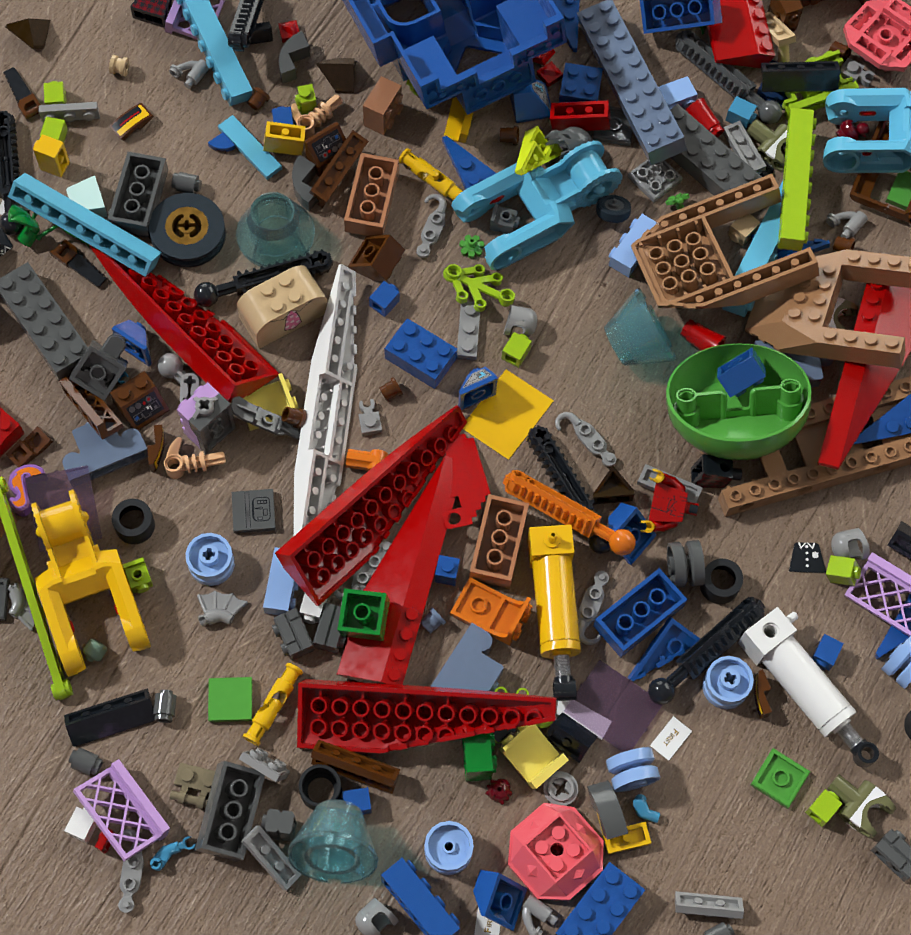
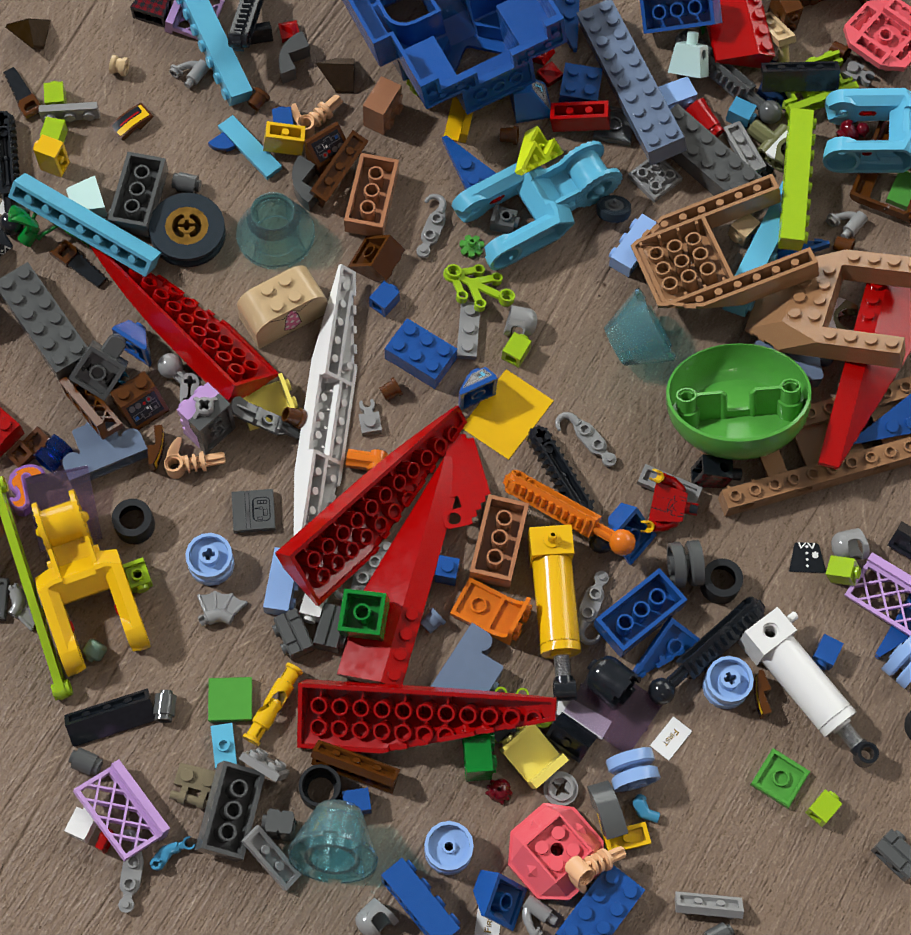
(54, 451): none -> clear blue wheel
(207, 294): black gear -> none
(223, 743): none -> medium azure plate
(305, 99): lime brick -> none
(429, 174): yellow piece -> none
(568, 138): dark grey helmet -> none
(583, 870): none -> light nougat piece
(611, 681): none -> black cylinder
(613, 489): dark brown slope -> none
(677, 200): bright green plant -> none
(690, 58): none -> light aqua torso
(701, 336): red plant -> none
(741, 373): blue brick -> none
(858, 803): olive connector -> none

